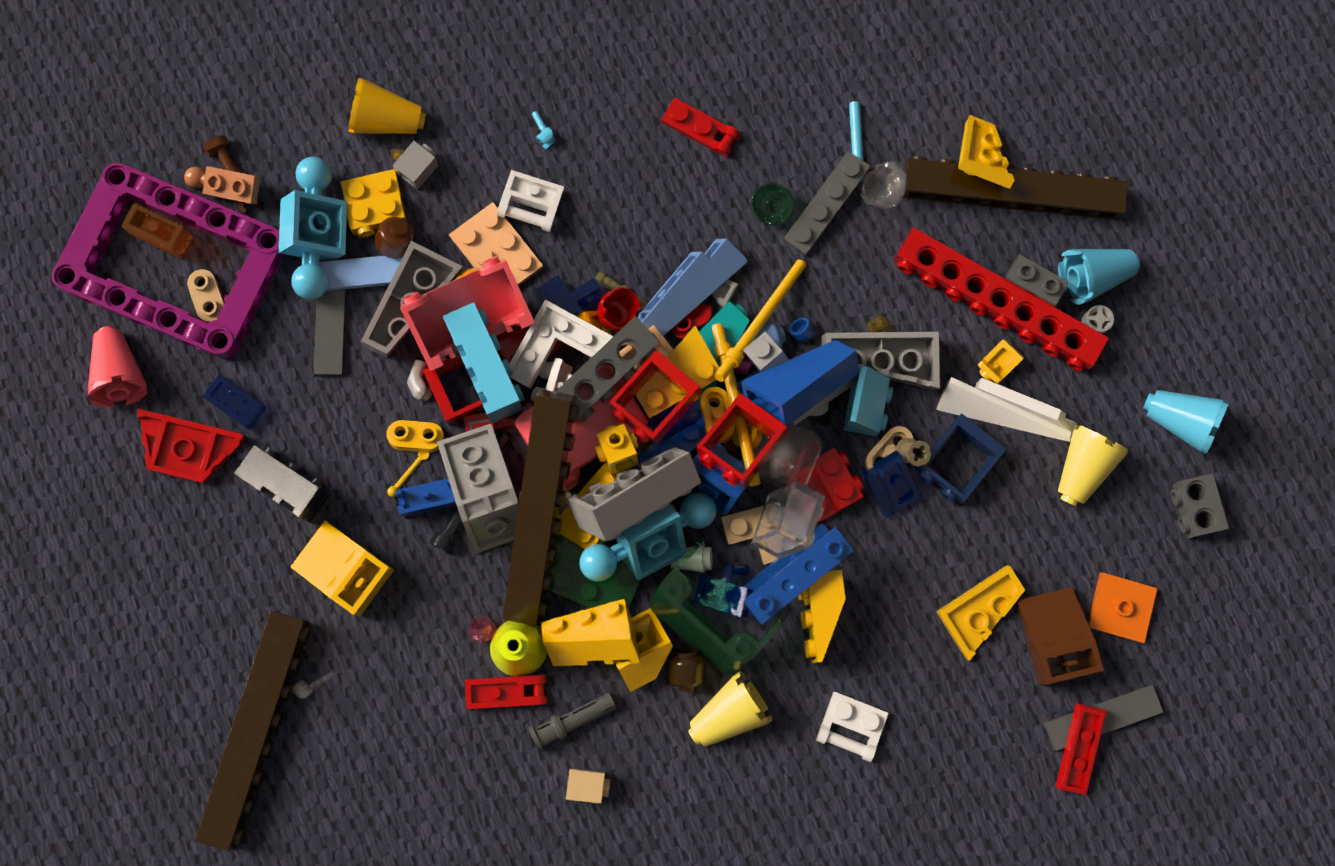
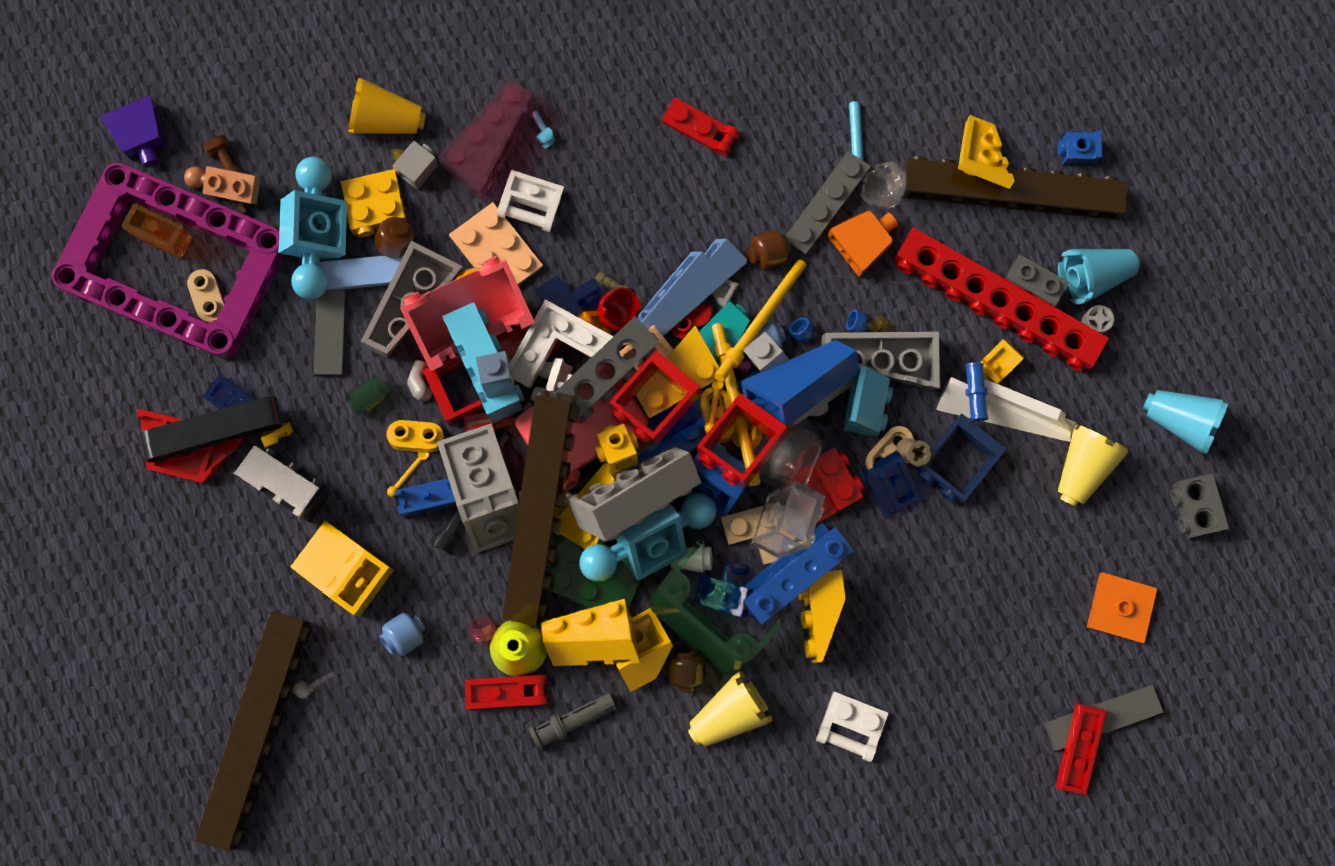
(113, 370): coral cone -> none
(137, 130): none -> dark purple torso
(211, 429): none -> black beam
(271, 437): none -> yellow tile
(368, 396): none -> clear green brick
(402, 634): none -> medium blue head
(487, 139): none -> clear pink wedge
(495, 374): none -> sand blue brick
(587, 786): tan brick -> none
(717, 387): none -> yellow hinge
(769, 249): none -> reddish brown head
(779, 197): clear green hair -> none
(860, 321): none -> blue hinge
(863, 239): none -> orange torso
(976, 391): none -> blue pin
(980, 608): yellow wing -> none
(1058, 636): reddish brown slope -> none
(1076, 156): none -> blue brick

